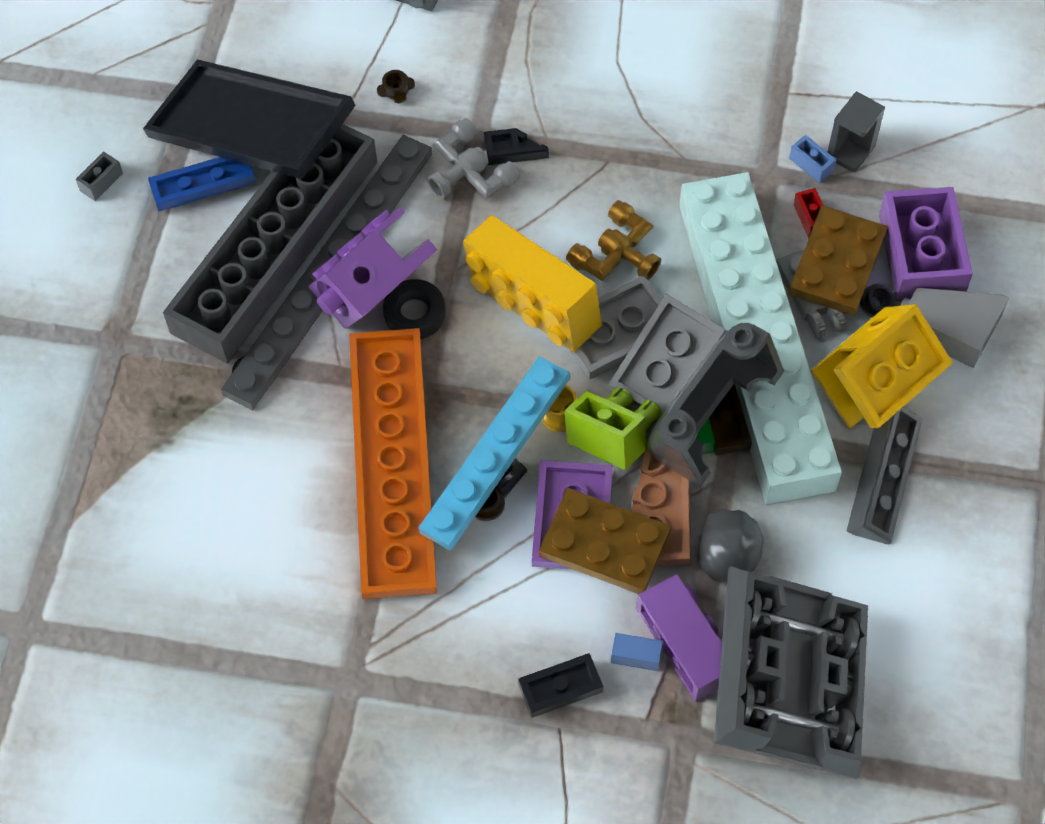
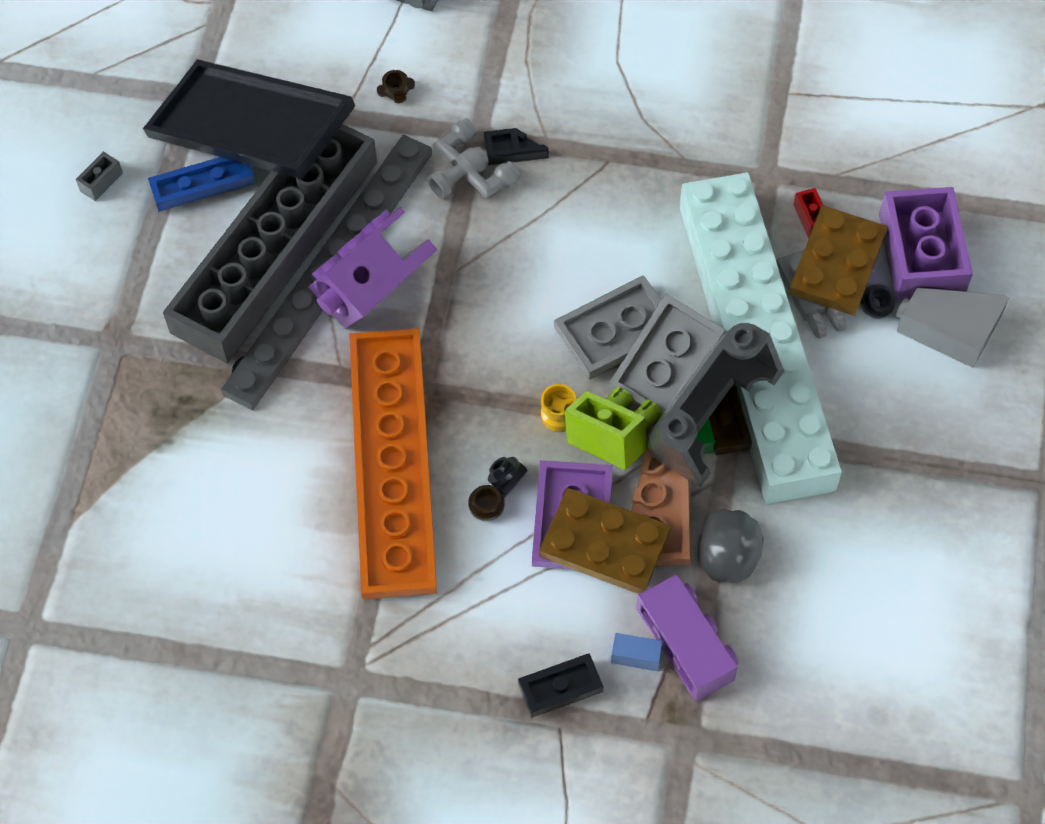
(418, 290): black tyre -> none
(494, 453): medium azure plate -> none
(532, 283): yellow brick -> none
(617, 246): pearl gold piece -> none
(783, 666): dark grey piece -> none
(812, 159): medium blue piece -> none
(855, 131): dark grey panel -> none
(882, 366): yellow torso -> none
(884, 477): dark grey slope -> none

